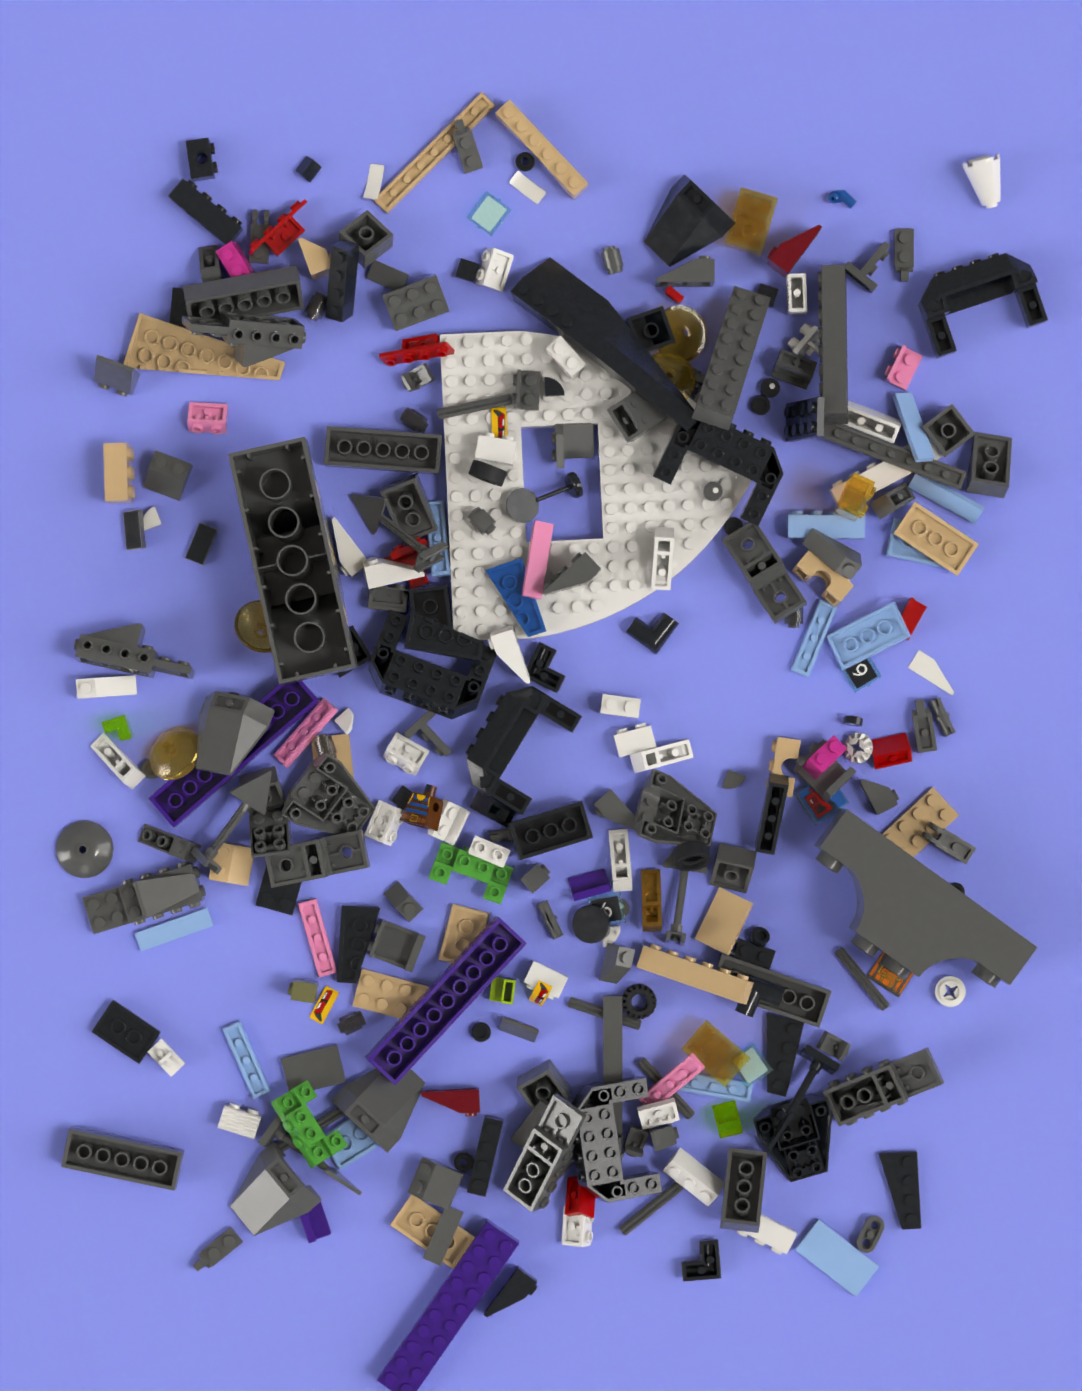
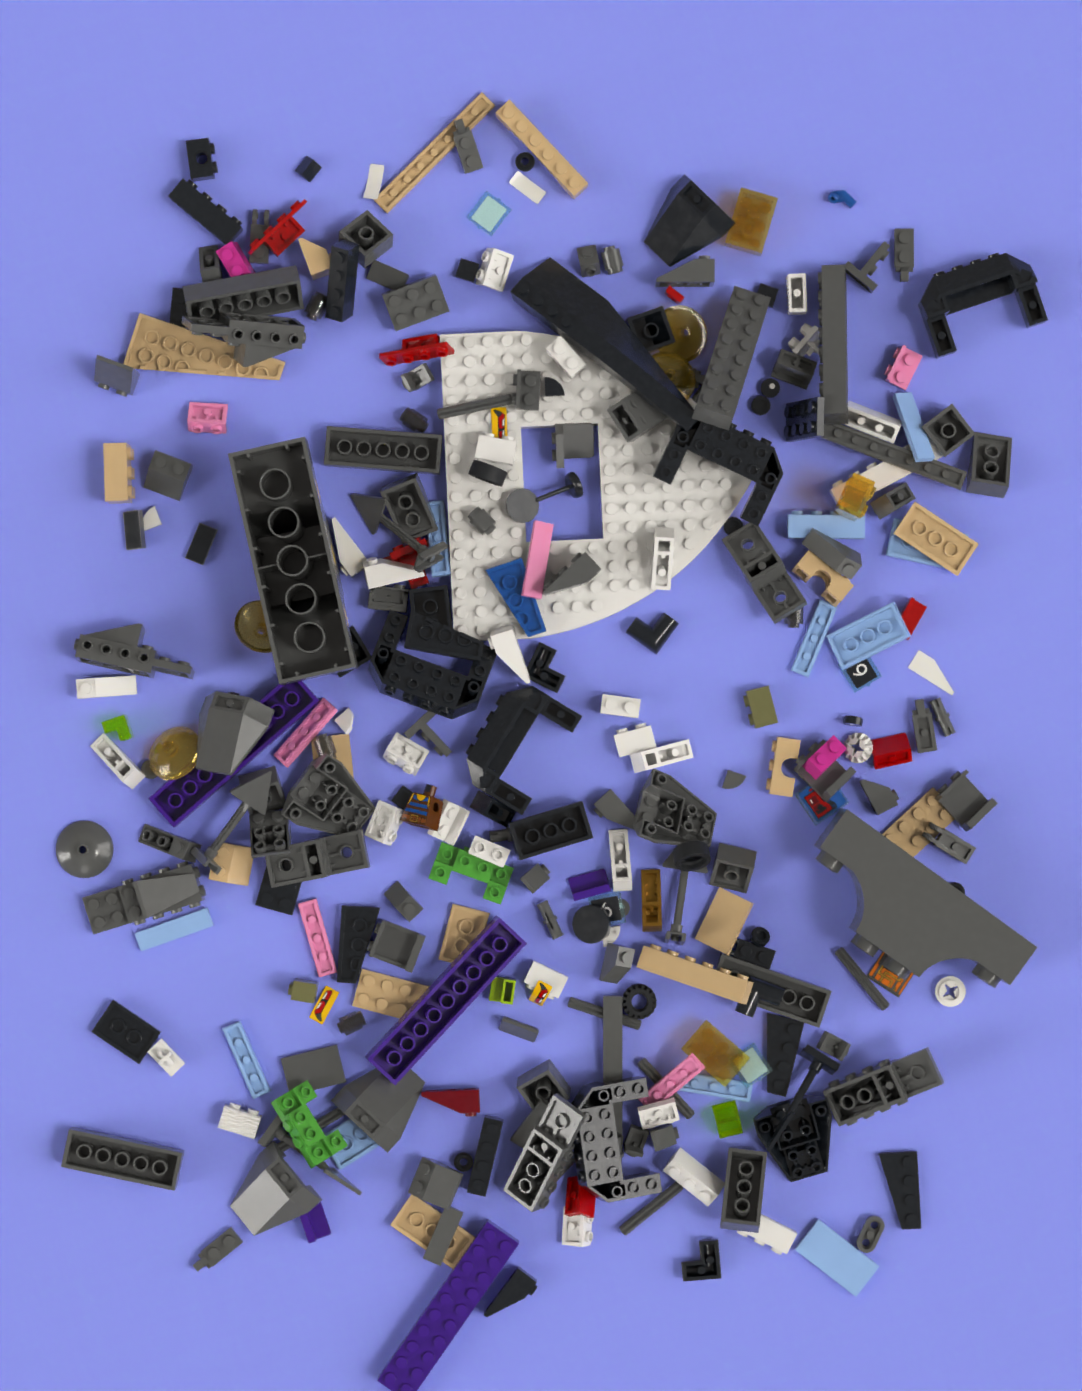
(481, 1032): black tile -> none
(588, 261): none -> dark grey bracket
(712, 491): dark grey tile -> none
(760, 706): none -> olive brick
(771, 813): black brick -> none
(789, 252): dark red slope -> none
(947, 498): light blue tile -> none
(964, 801): none -> dark grey panel
(985, 178): white cone -> none

